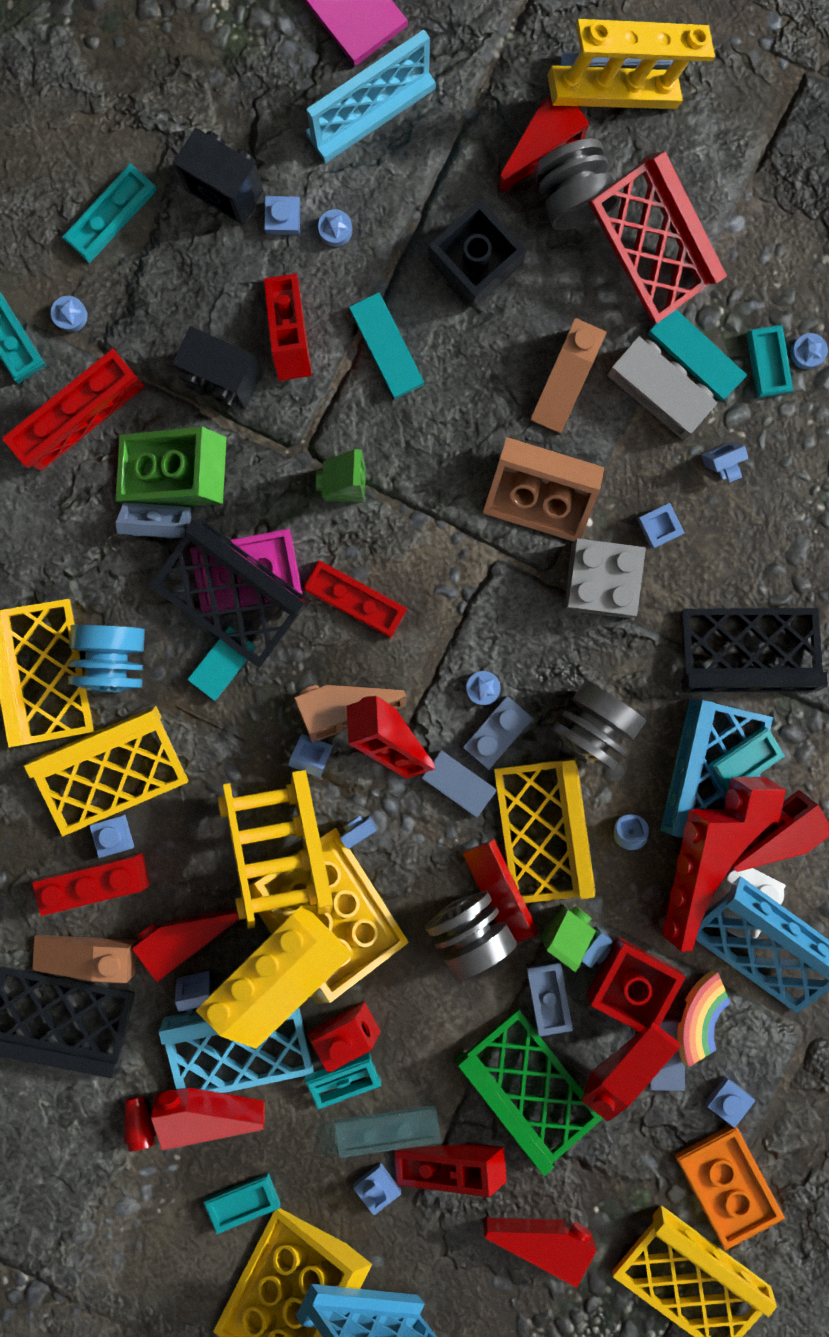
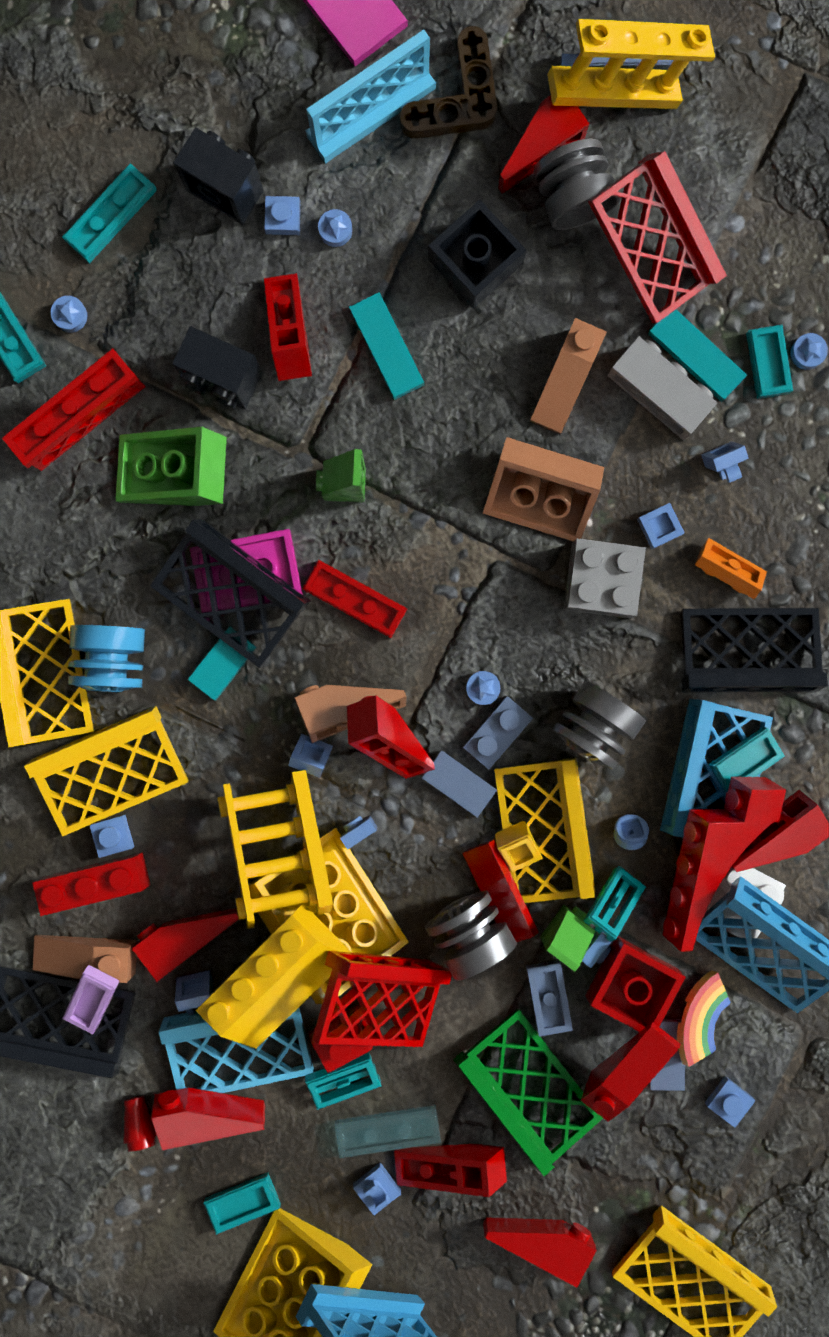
(90, 999): none -> lavender tile
(153, 520): sand blue plate -> none
(379, 970): none -> red fence
(465, 104): none -> dark brown beam
(517, 846): none -> yellow slope
(602, 923): none -> teal tile
(729, 1186): orange tile -> none
(731, 568): none -> orange plate

